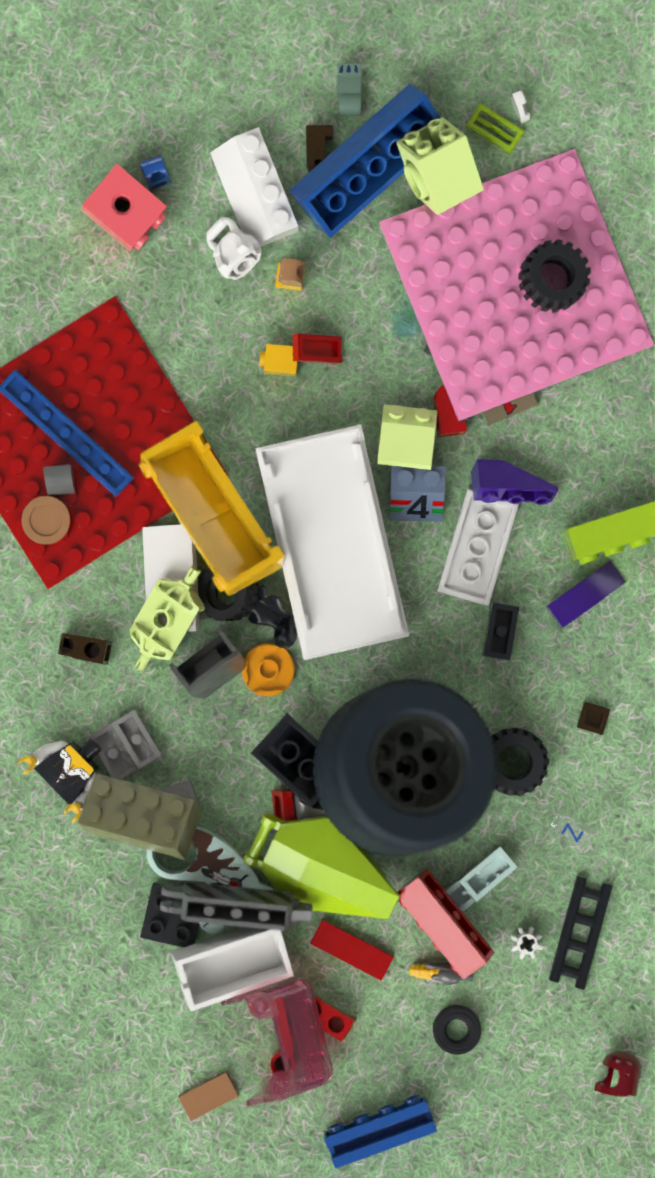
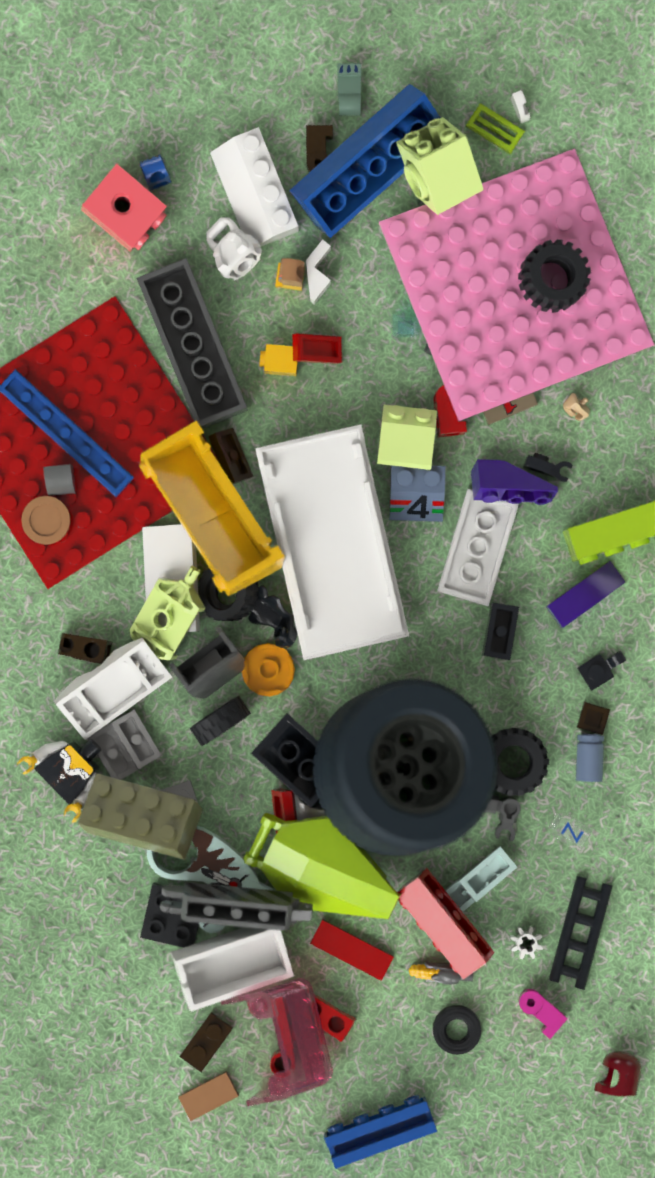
(112, 687): none -> white slope
(192, 344): none -> dark grey brick
(206, 1042): none -> dark brown plate
(220, 721): none -> black tyre
(231, 455): none -> dark brown plate
(317, 282): none -> white slope
(509, 811): none -> dark grey bar
(535, 1004): none -> dark pink leg
(540, 464): none -> black plate
(575, 405): none -> tan piece
(589, 758): none -> sand blue piece
(597, 670): none -> black plate

